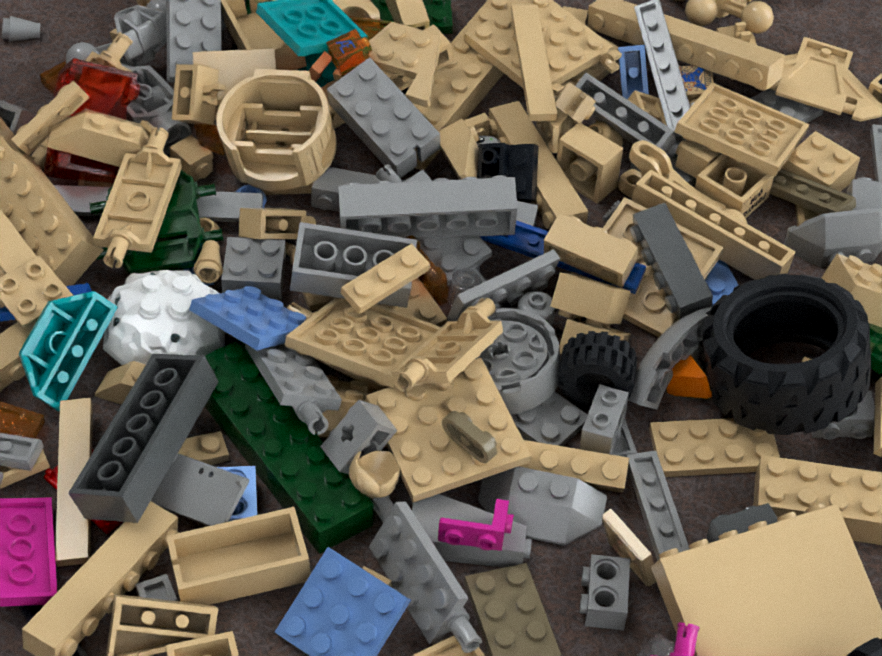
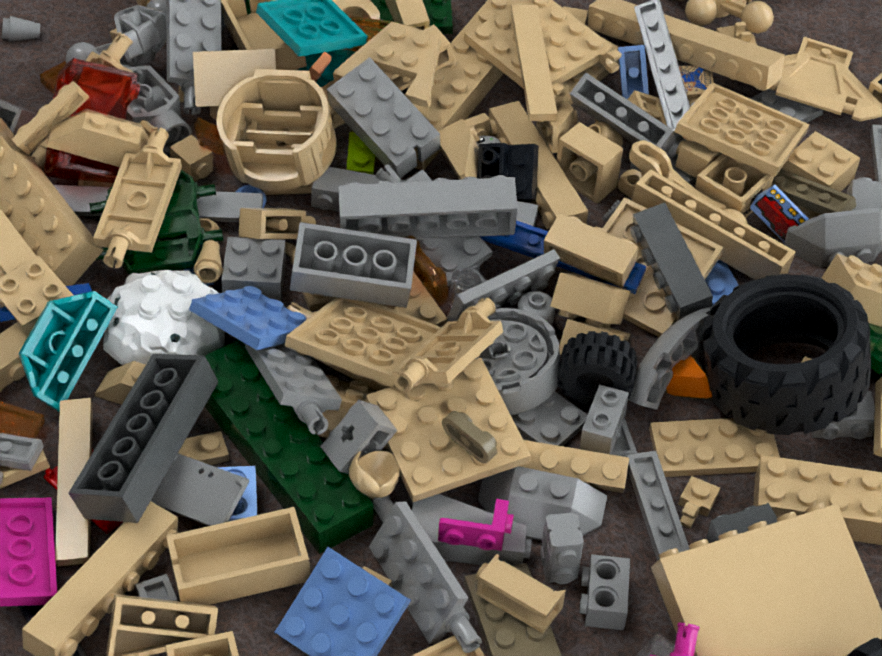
(196, 94): tan brick -> none
(348, 51): clear orange brick -> none
(359, 156): none -> lime plate
(385, 278): tan plate -> none
(519, 594): none -> tan window
(561, 547): none -> light grey brick
(575, 103): tan bracket -> none
(629, 546): tan tile -> none
(697, 498): none -> tan plate
(777, 211): none -> slope

